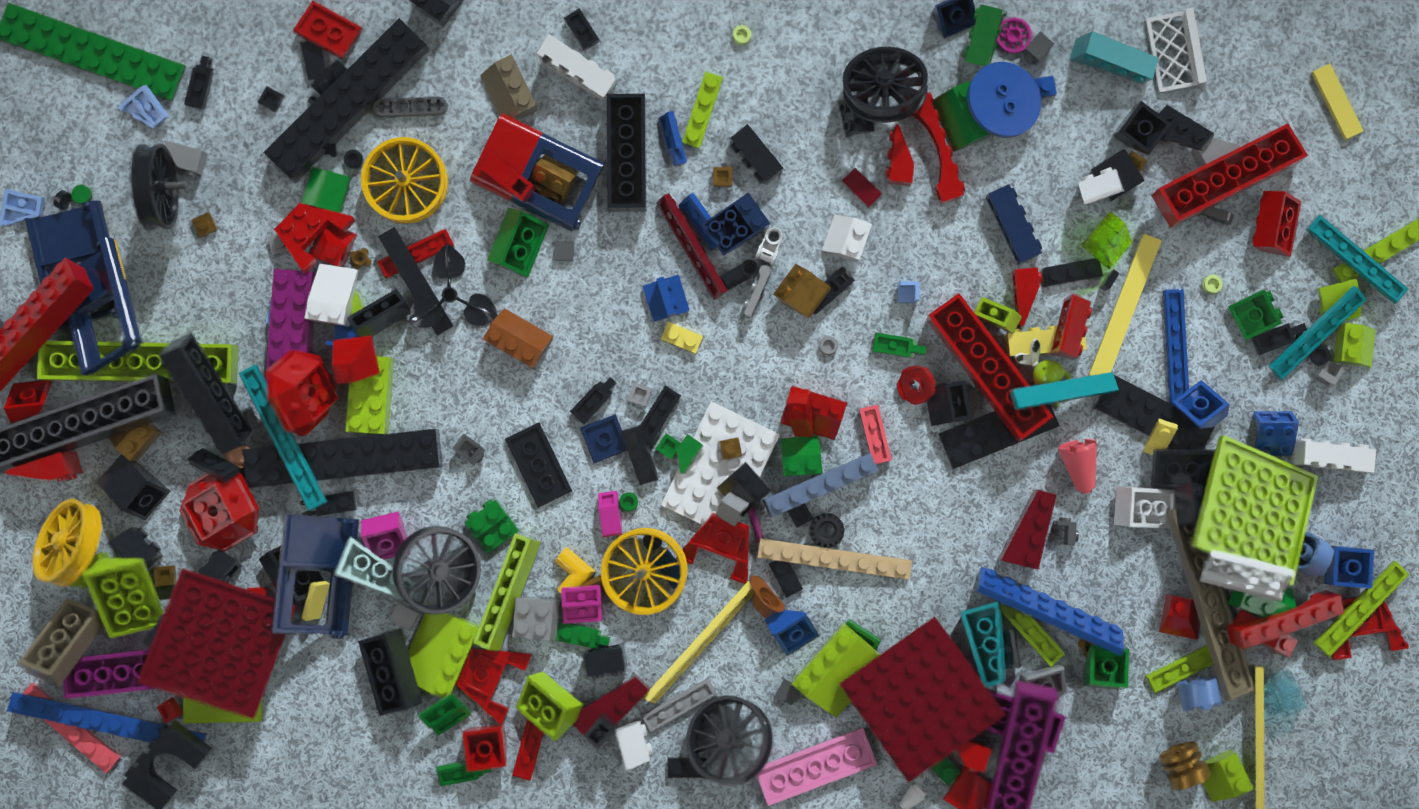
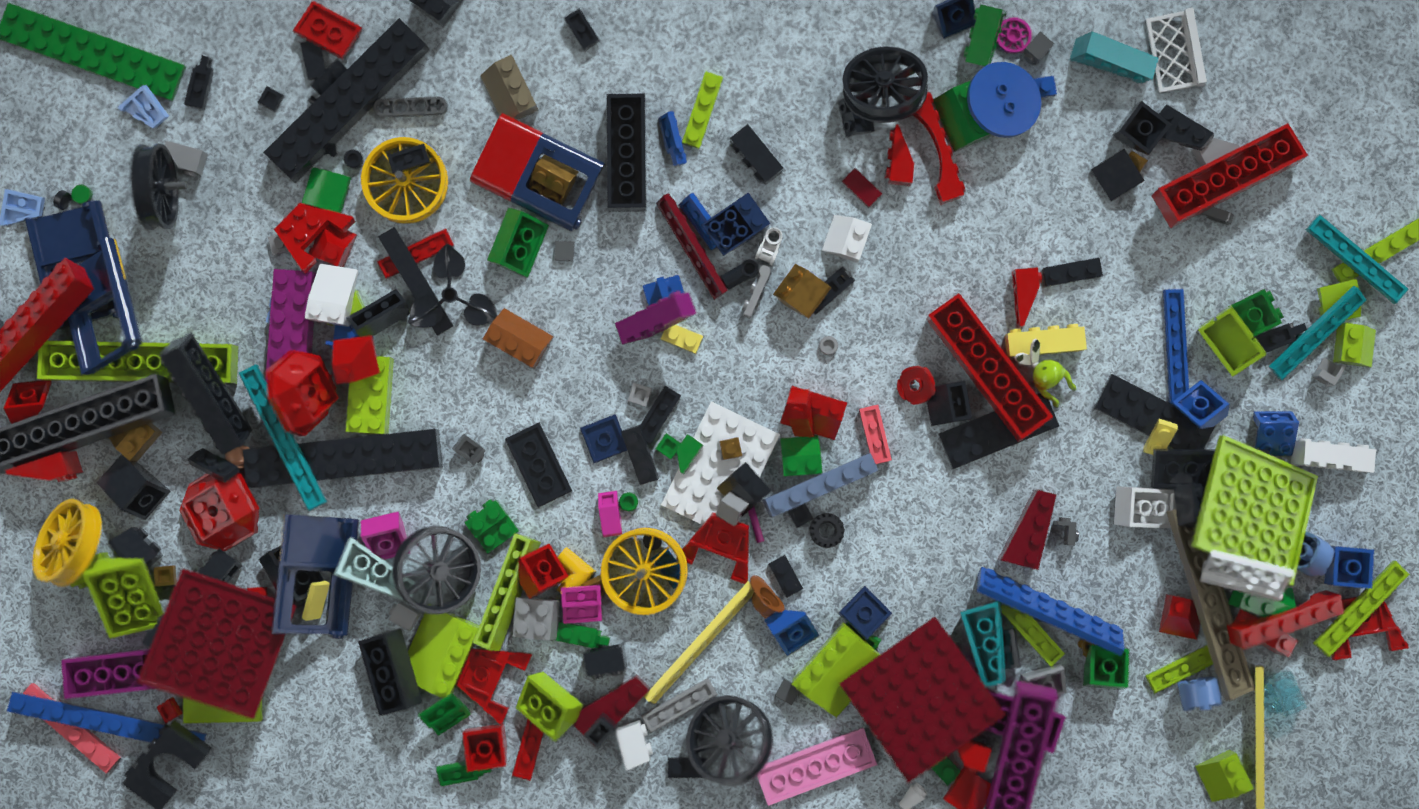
(62, 642): dark tan brick -> none
(204, 224): pearl gold plate -> none
(335, 504): black hinge -> none
(355, 255): pearl gold plate -> none
(409, 158): none -> black plate
(508, 177): red slope -> none
(540, 571): none -> red slope
(576, 68): white wedge -> none
(593, 400): black hinge -> none
(656, 318): none -> magenta wedge
(722, 176): pearl gold plate -> none
(741, 35): yellowish green tile -> none
(834, 558): tan plate -> none
(865, 613): none -> dark blue tile
(897, 345): green hinge -> none
(908, 292): light blue panel -> none
(997, 315): lime brick -> none
(1014, 224): dark blue brick -> none
(1064, 390): teal tile -> none
(1071, 327): red slope -> none
(1080, 463): coral cone -> none
(1101, 186): white slope -> none
(1108, 240): clear neon green slope -> none
(1109, 280): black tile -> none
(1125, 305): light yellow tile -> none
(1184, 765): pearl gold wheel -> none
(1212, 284): yellowish green tile -> none
(1231, 341): none -> lime piece
(1277, 223): red slope -> none
(1320, 356): black tile -> none
(1337, 102): light yellow tile -> none

